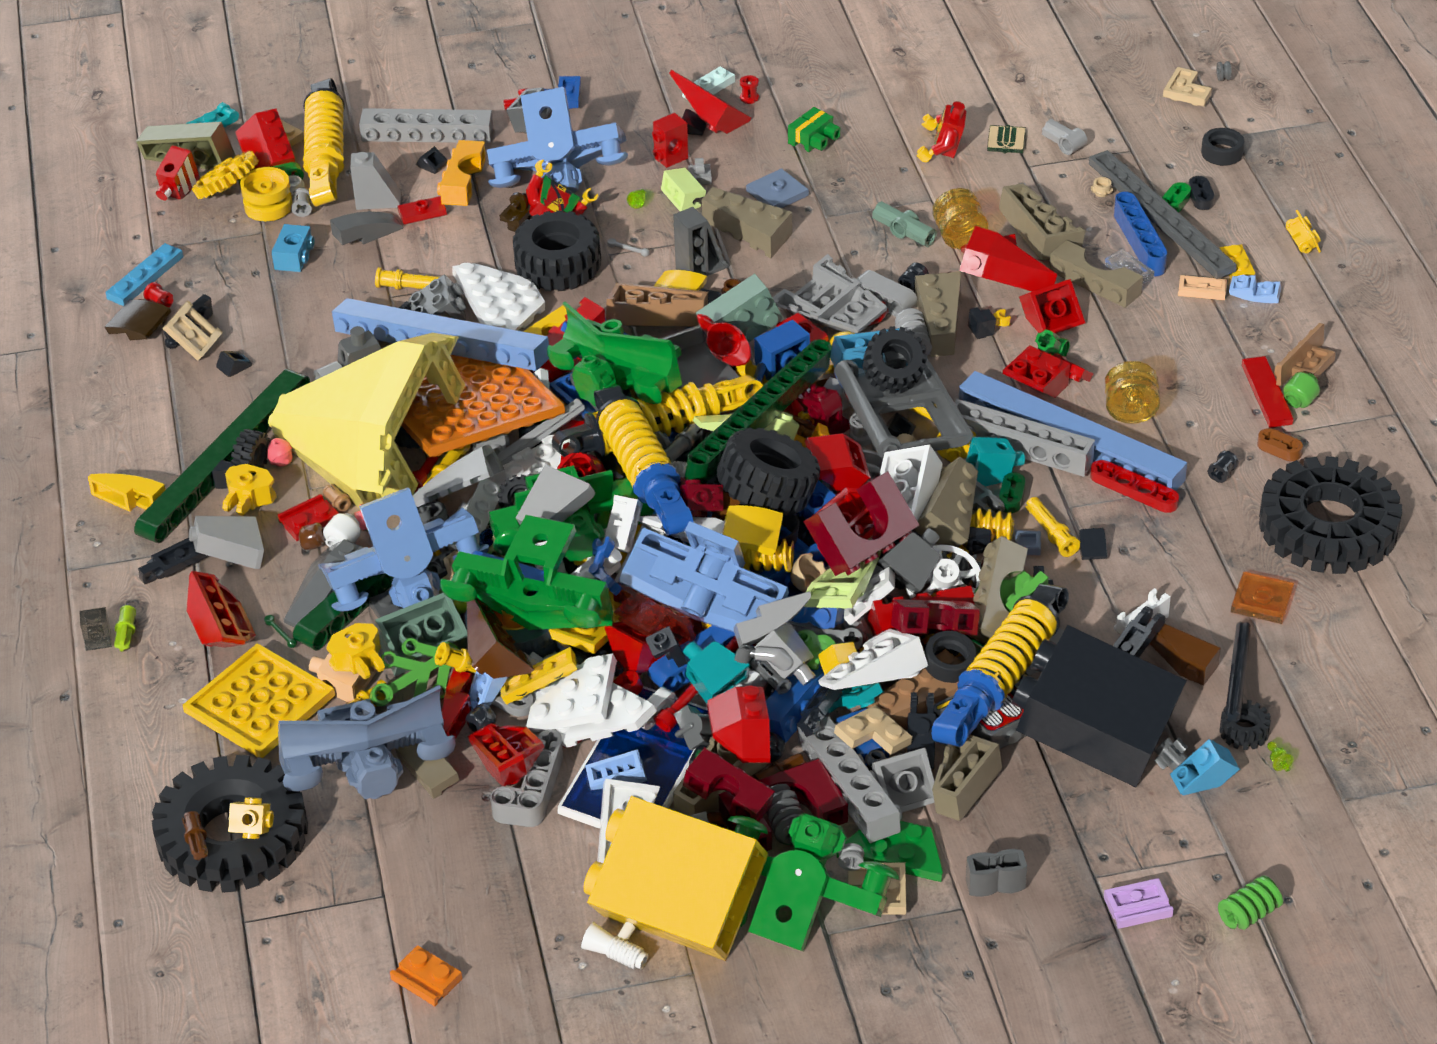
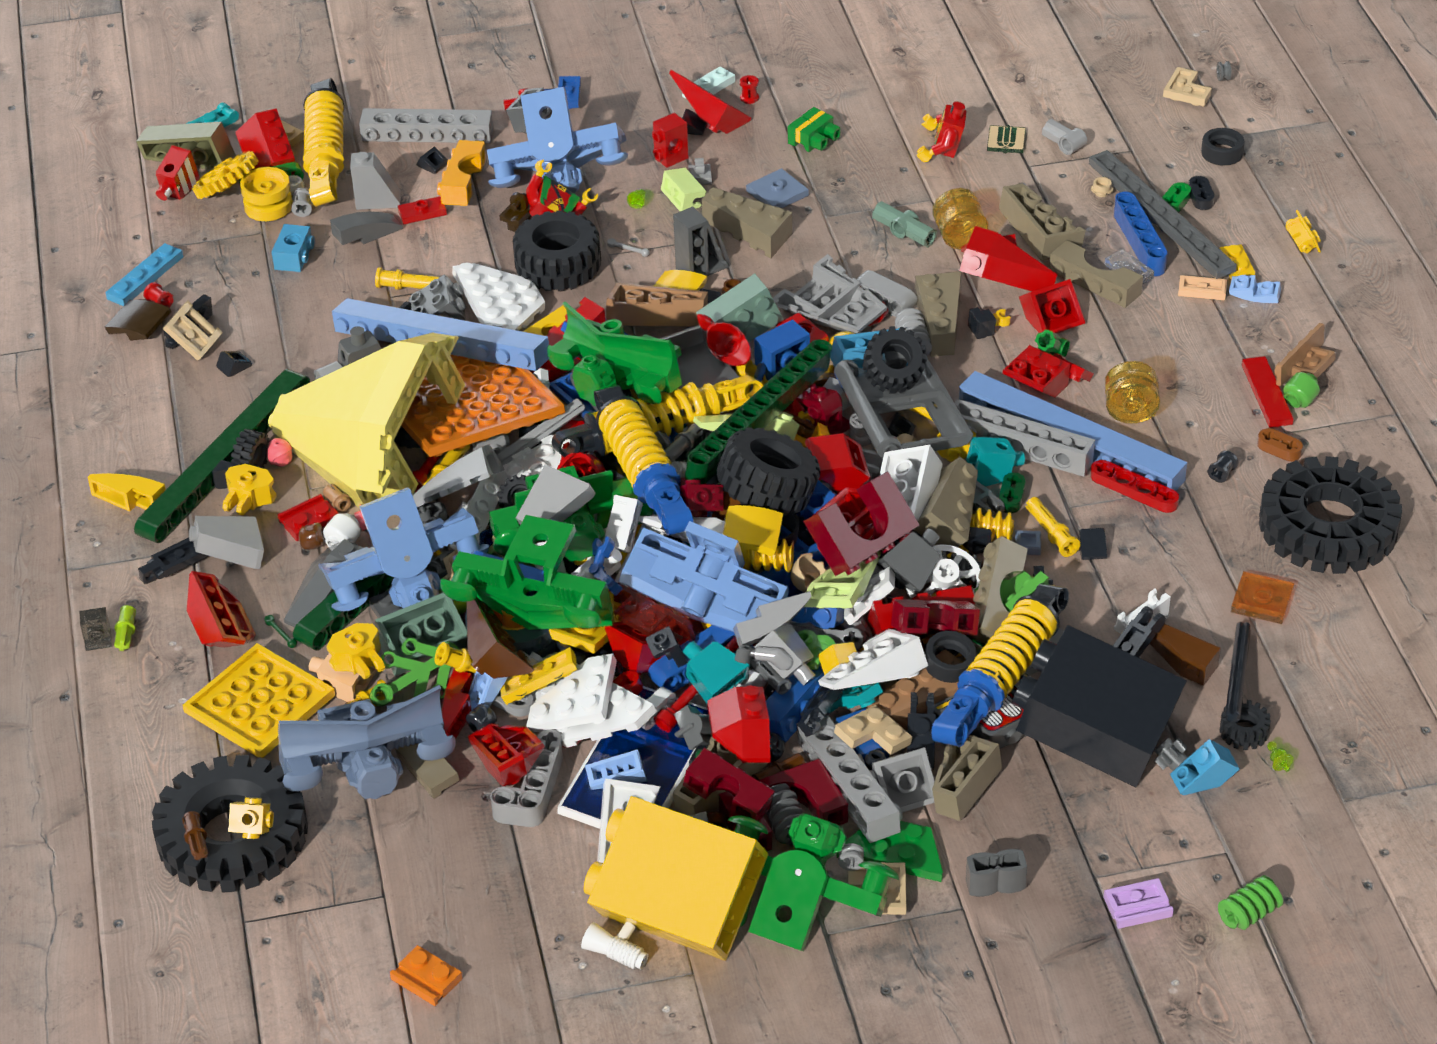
(908, 277): black wheel -> none

